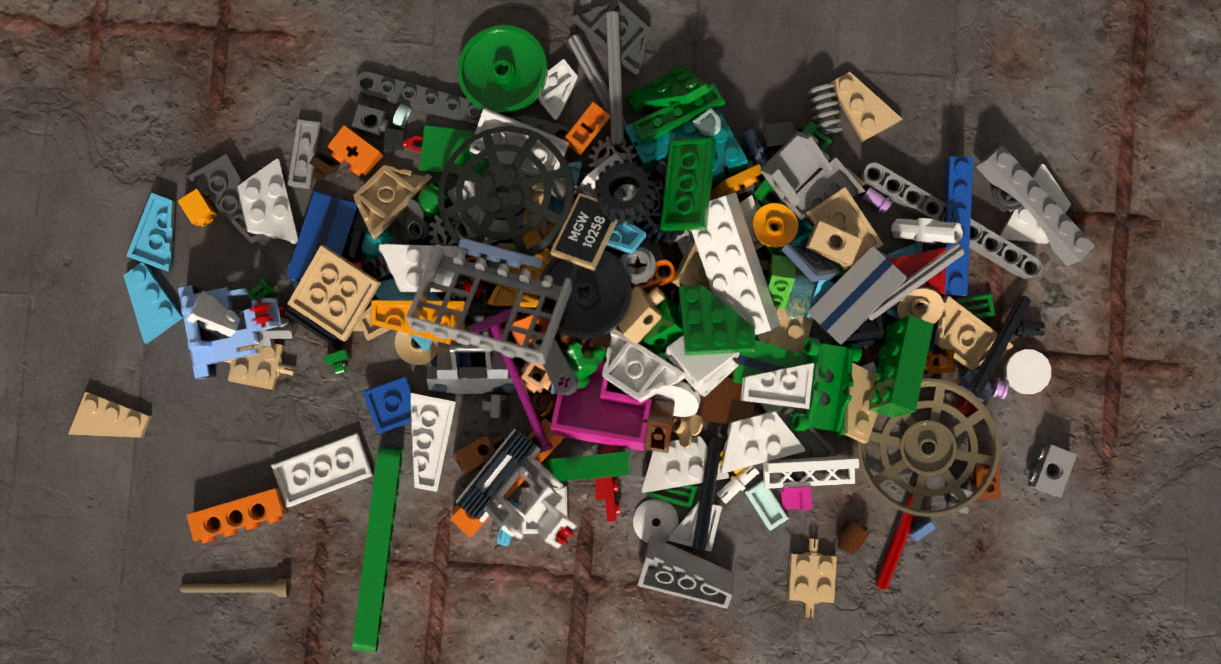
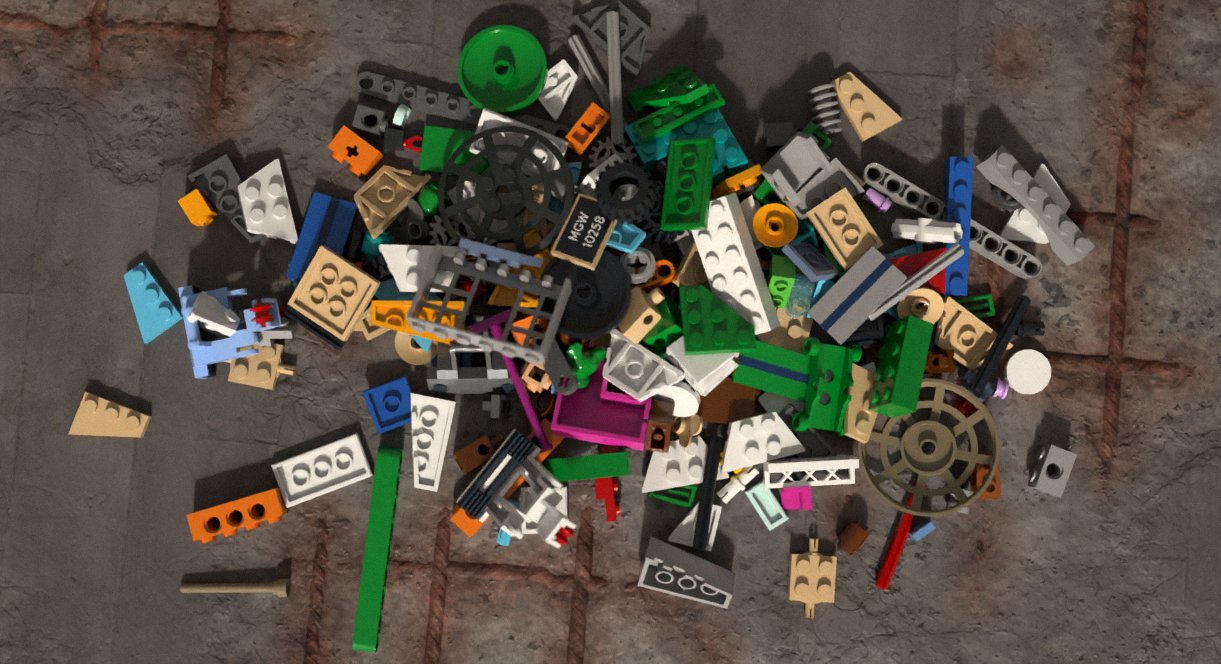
(154, 234): medium azure wing -> none
(263, 283): green bush -> none
(304, 148): light grey tile -> none
(324, 166): dark brown tile -> none
(337, 360): green tile -> none
(655, 509): white dish -> none
(708, 123): light aqua tile -> none
(754, 147): sand blue pin -> none
(780, 387): white wing -> none
(819, 242): tan brick -> none

